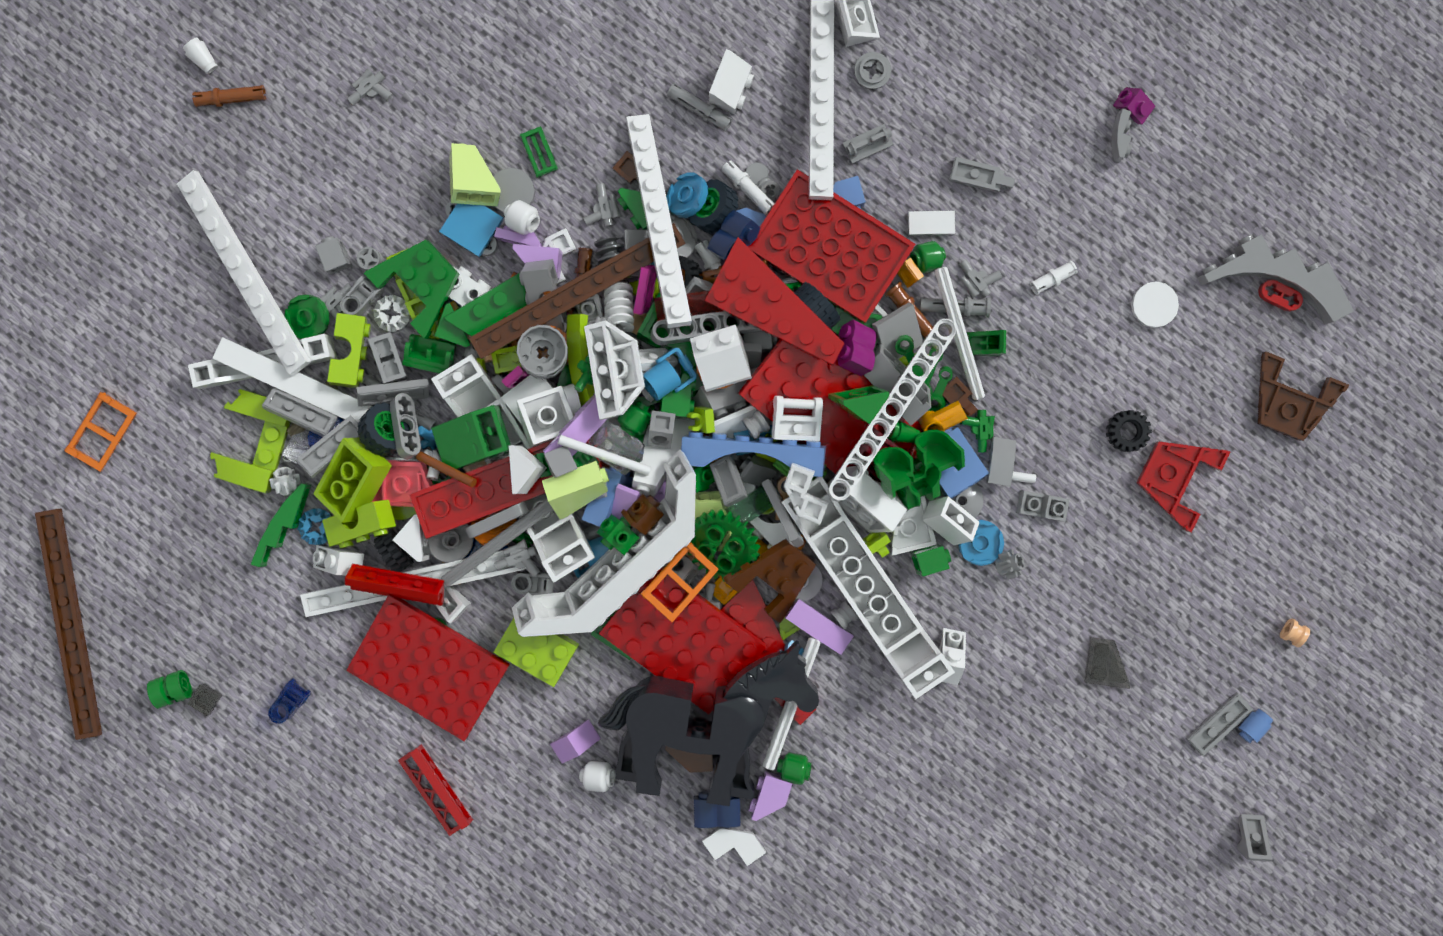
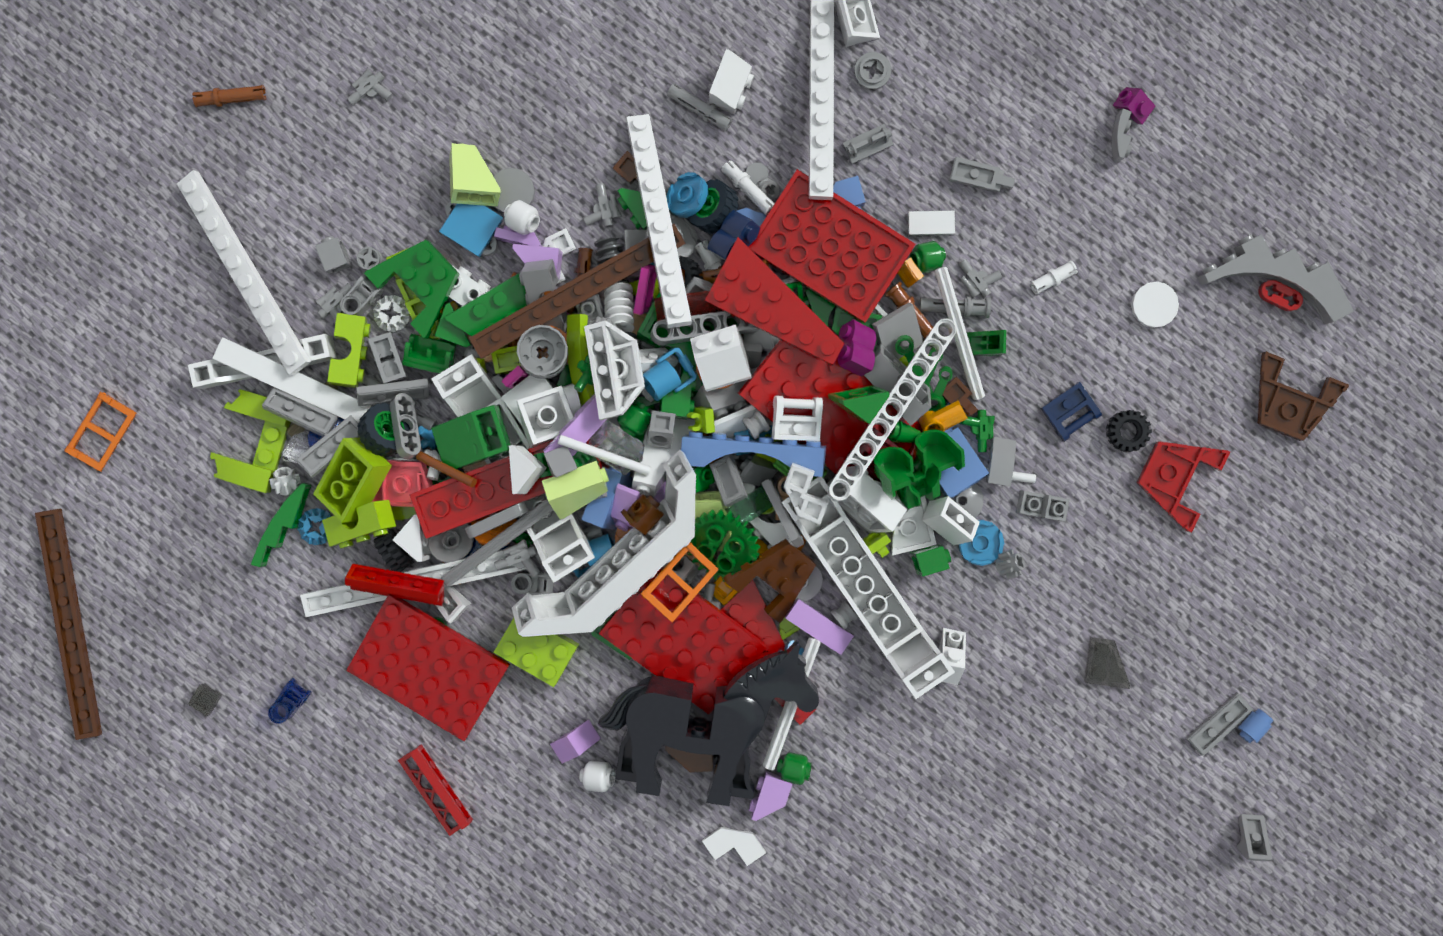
(166, 689): green wheel -> none
(200, 55): white cone -> none
(307, 316): green tile -> none
(336, 560): white slope -> none
(546, 170): green tile -> none
(617, 534): green brick -> none
(713, 815): dark blue brick -> none
(818, 304): black wheel -> none
(1068, 404): none -> dark blue plate
(1295, 633): light nougat wheel -> none

